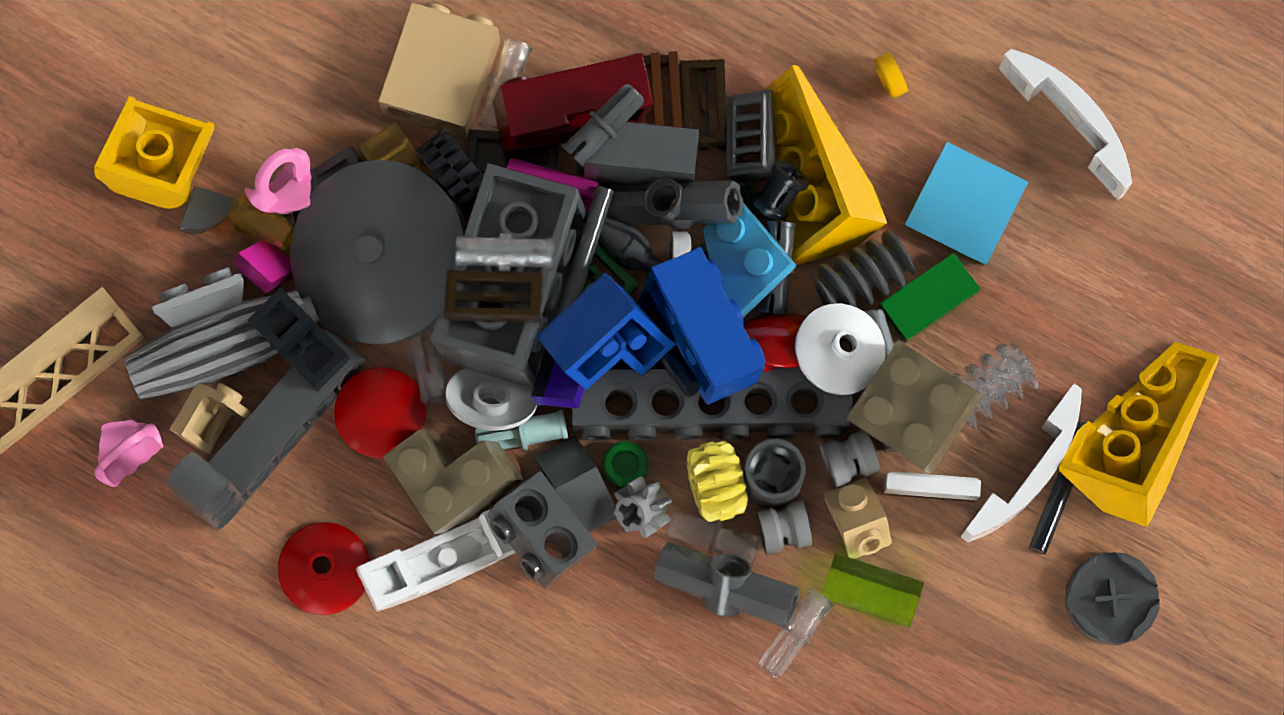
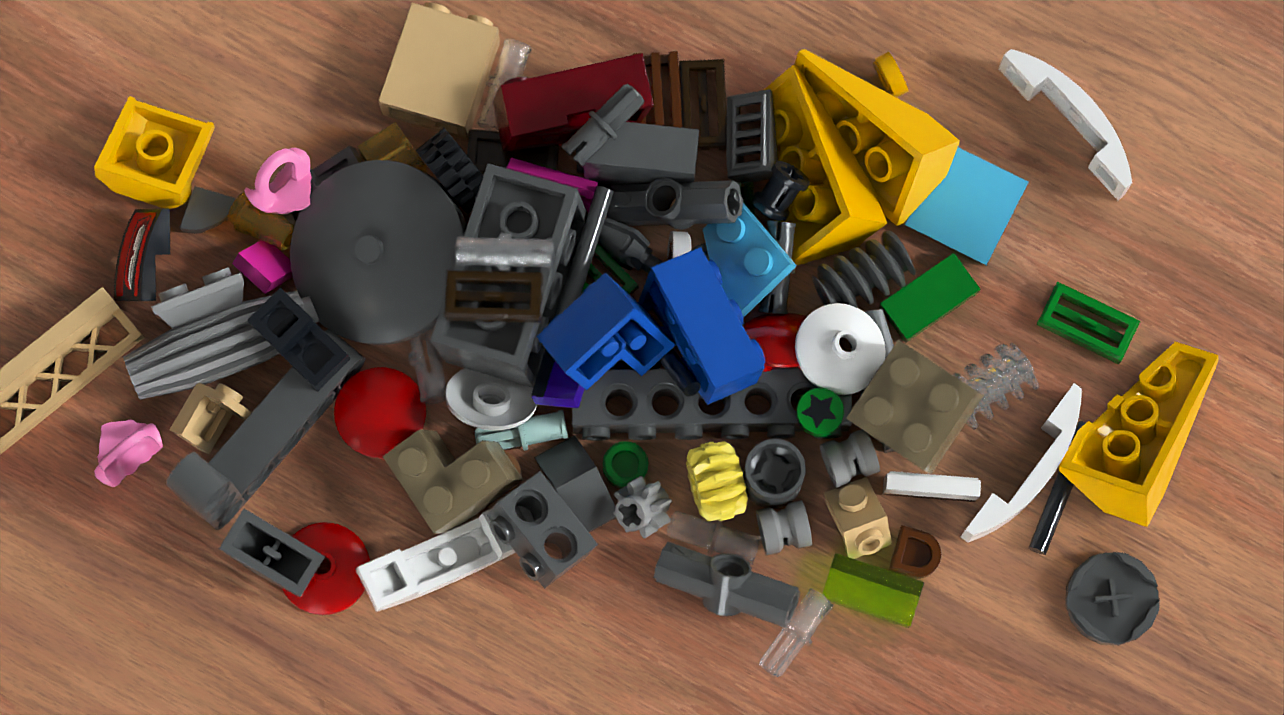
(136, 266): none -> slope
(271, 553): none -> dark grey slope
(820, 412): none -> green tile
(893, 141): none -> yellow wedge
(915, 553): none -> reddish brown tile
(1081, 338): none -> green tile

